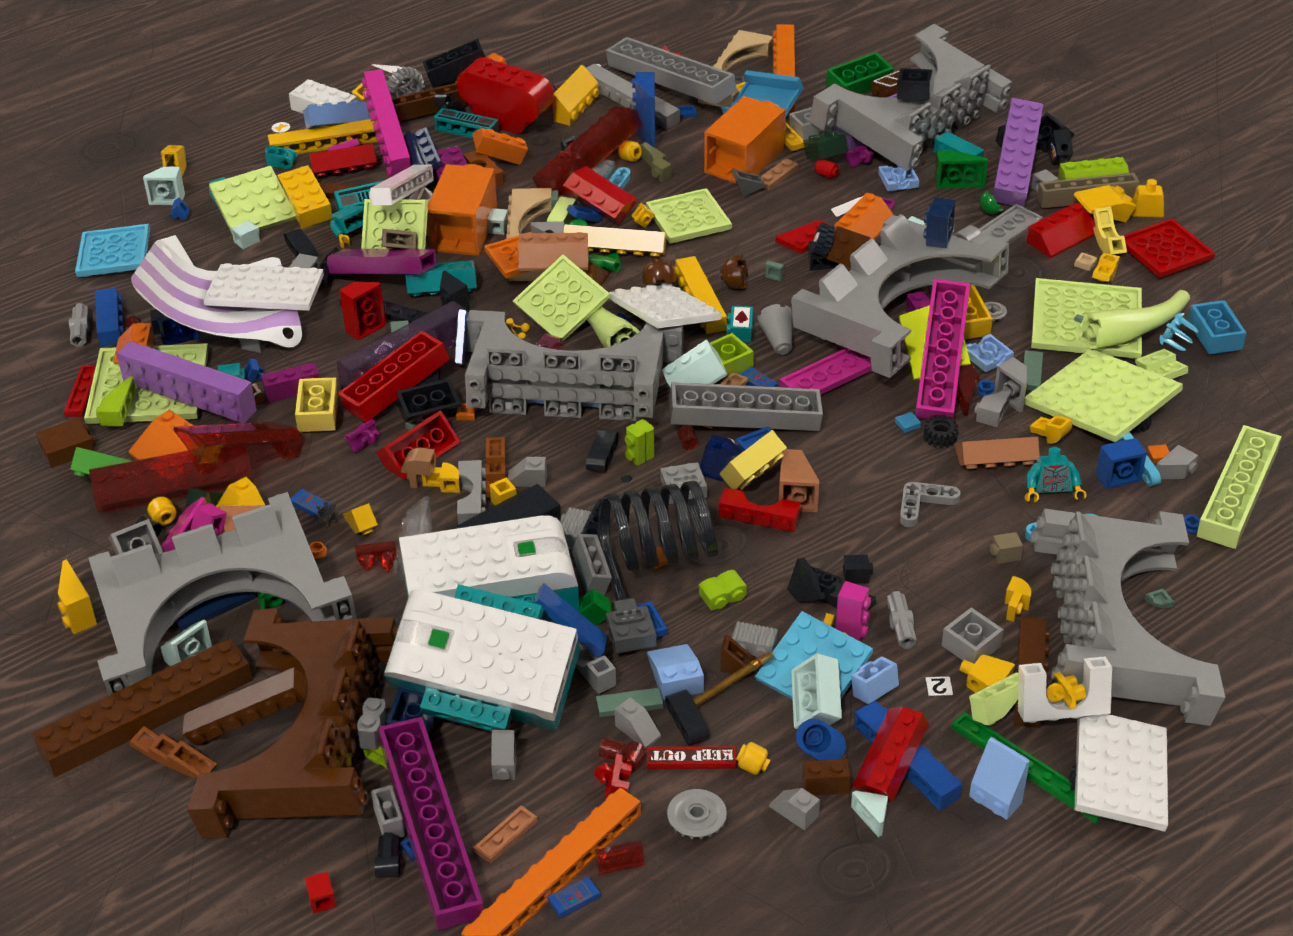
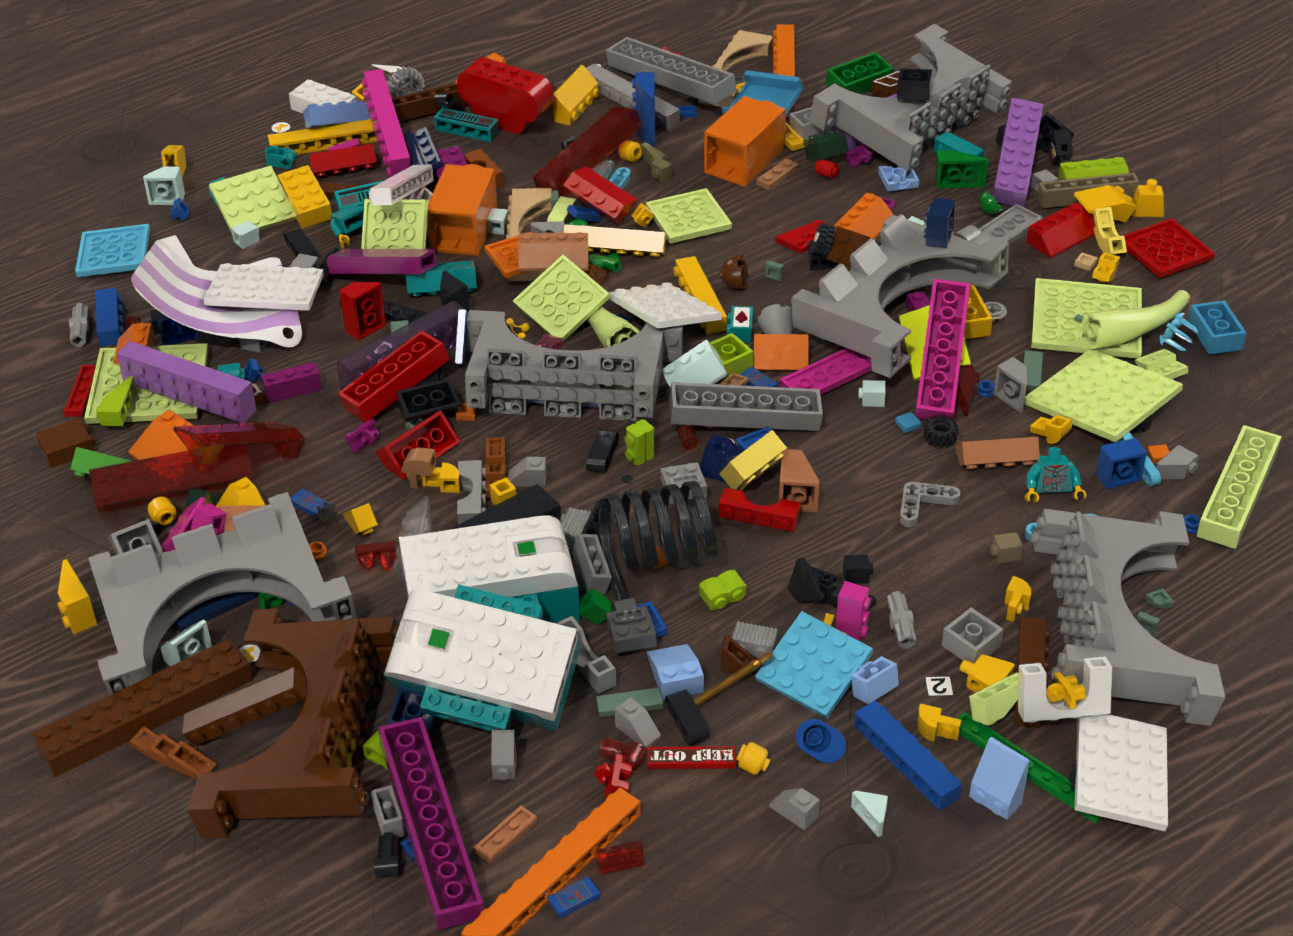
(250, 652): none -> white sticker
(317, 404): light yellow brick -> none
(320, 892): red brick -> none
(373, 717): light grey brick -> none
(398, 239): dark tan slope -> none
(452, 63): black brick -> none
(500, 145): orange slope -> none
(566, 615): blue tile -> none
(658, 272): reddish brown cylinder -> none
(696, 813): light grey gear -> none
(747, 182): dark grey slope -> none
(780, 352): none -> orange tile
(816, 690): light aqua slope -> none
(826, 777): reddish brown brick -> none
(844, 208): white sticker -> none
(872, 393): none -> light aqua brick
(891, 752): red slope -> none
(933, 724): none -> yellow brick
(988, 353): light blue brick -> none
(992, 408): light grey slope -> none
(1148, 622): none -> sand green tile

